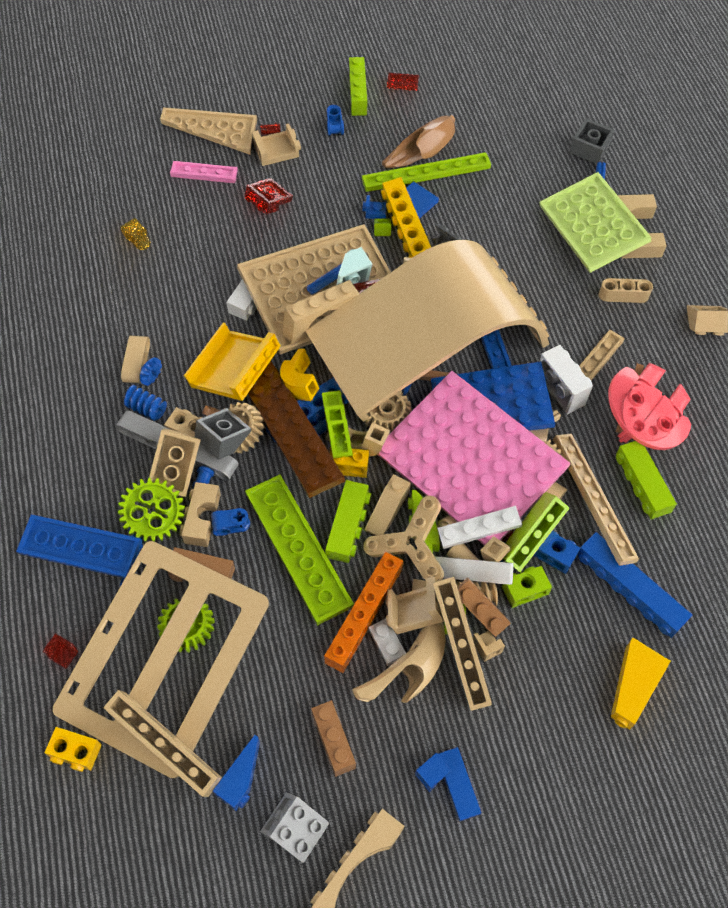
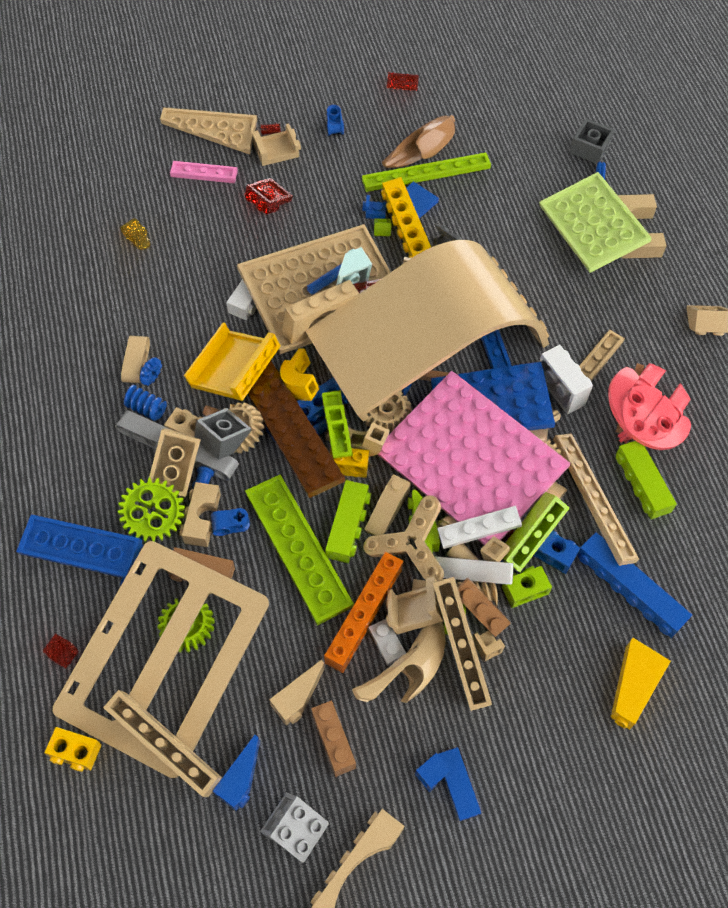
(294, 698): none -> tan slope
(358, 89): lime brick -> none
(625, 290): tan beam -> none

